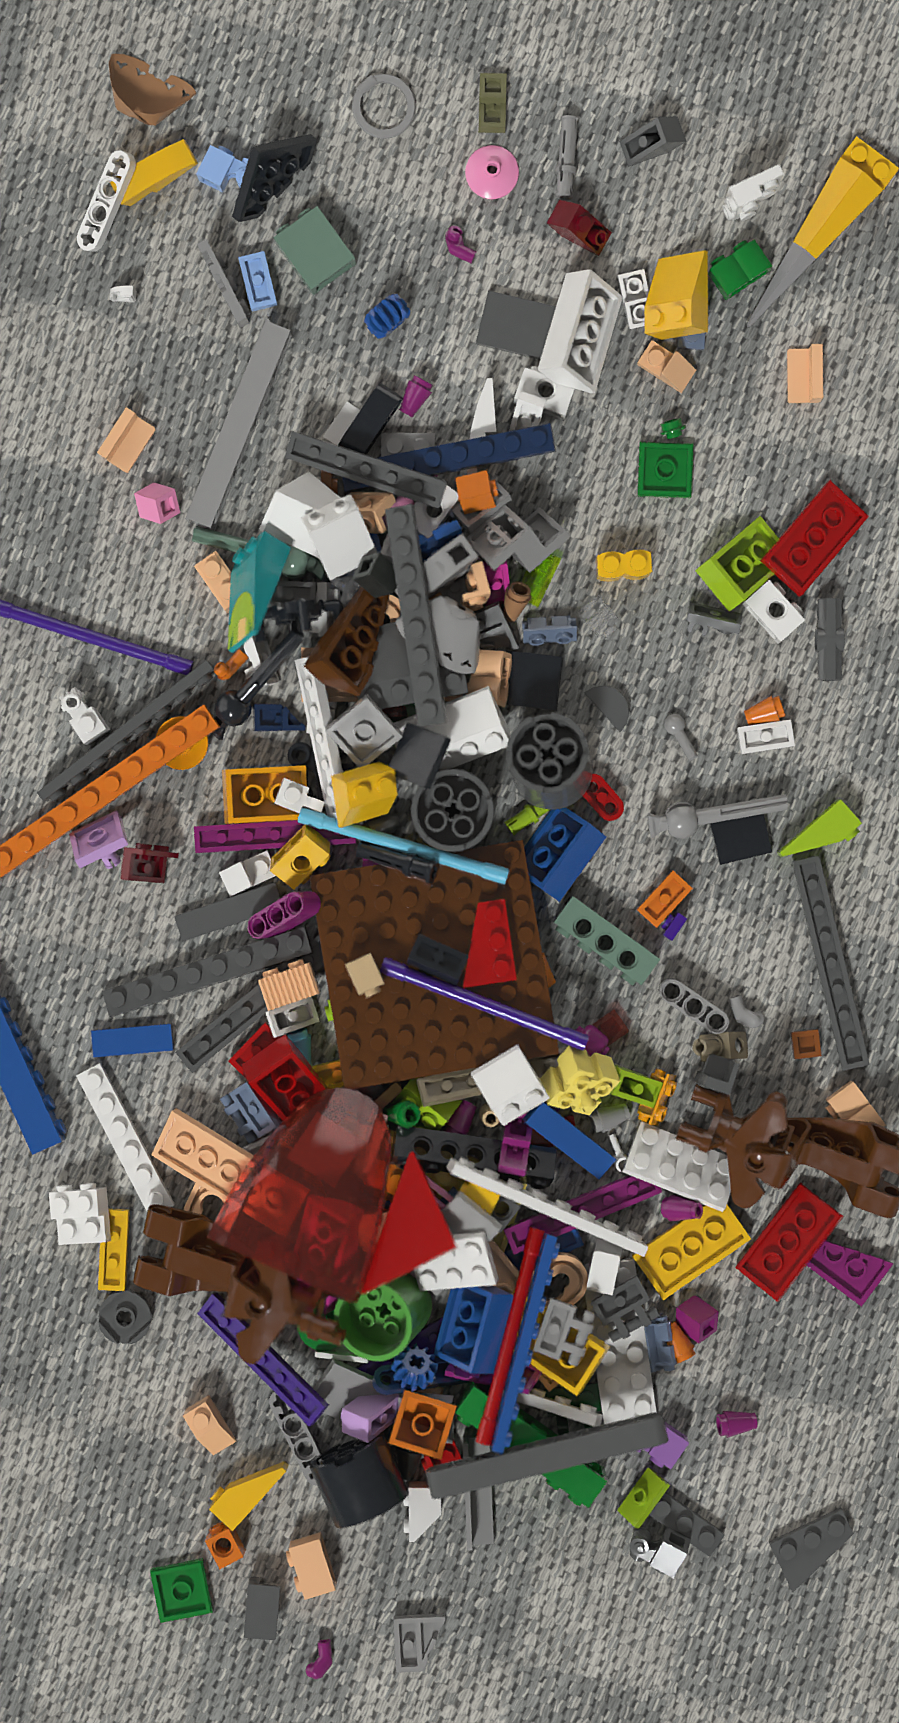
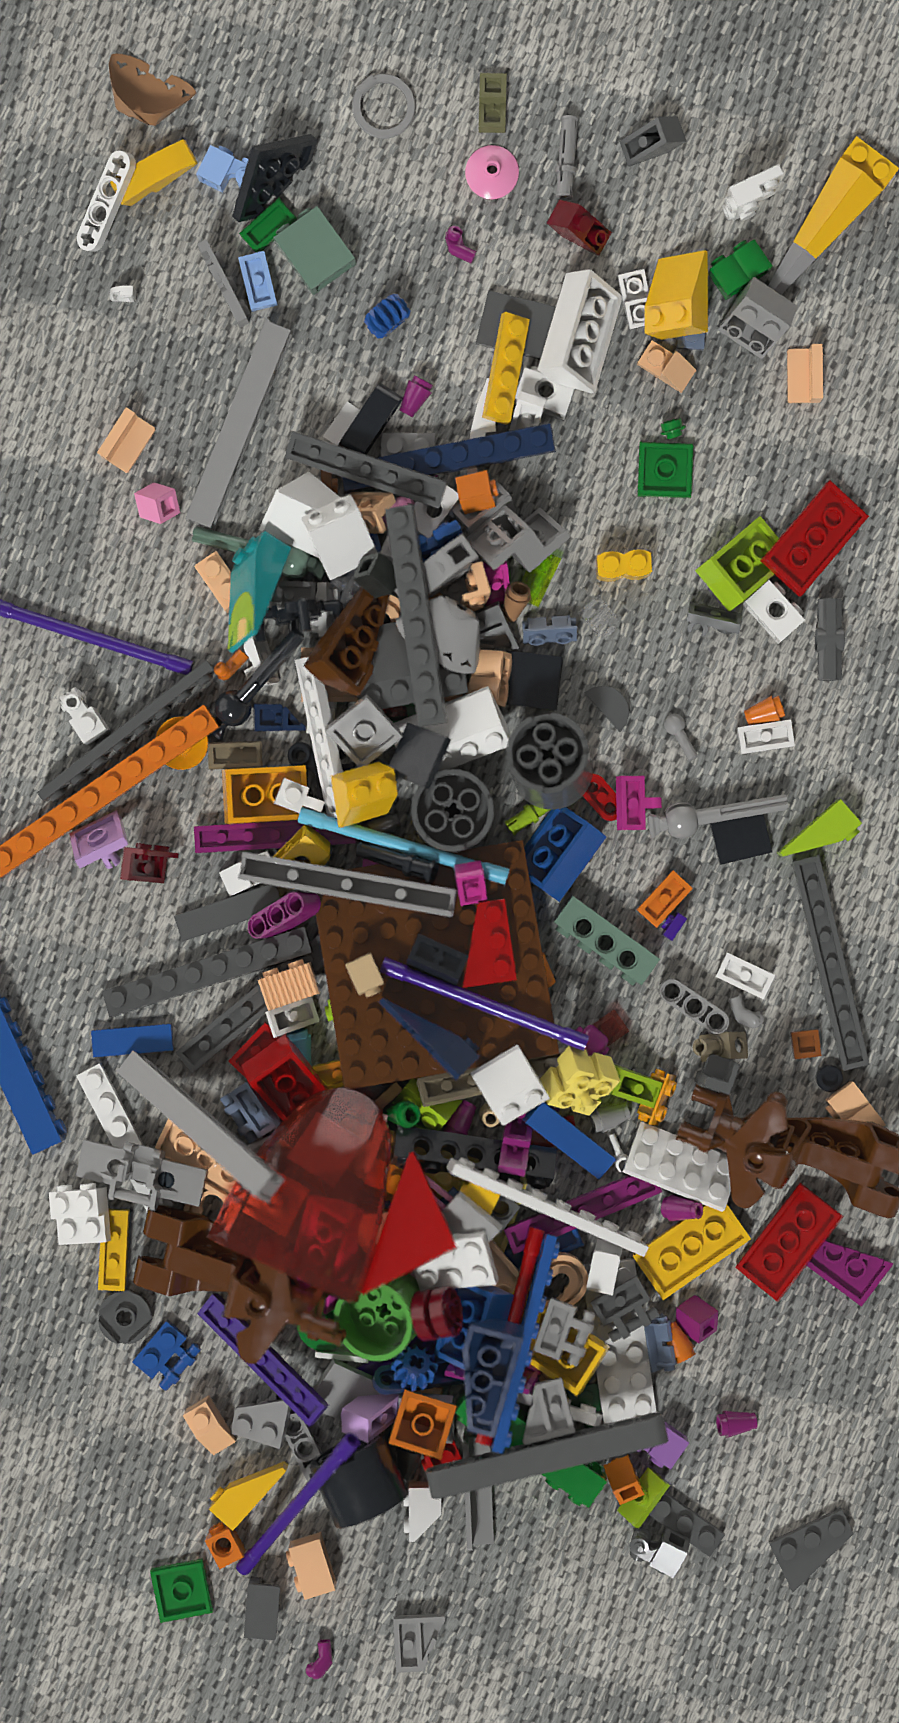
(144, 1164): none -> light grey piece
(160, 1349): none -> blue plate
(201, 1126): none -> light grey tile
(235, 755): none -> dark tan plate
(261, 231): none -> green tile
(262, 1422): none -> light grey wing
(340, 1454): none -> dark purple piece
(347, 884): none -> light grey tile
(436, 1313): none -> dark red wheel
(447, 1048): none -> dark blue wedge
(470, 882): none -> dark pink slope
(489, 1364): none -> dark blue wedge
(505, 368): none -> yellow plate
(548, 1412): none -> light grey wing
(623, 1479): none -> orange brick
(632, 802): none -> dark pink plate
(746, 976): none -> white hinge
(758, 318): none -> light grey slope
(829, 1078): none -> black tile

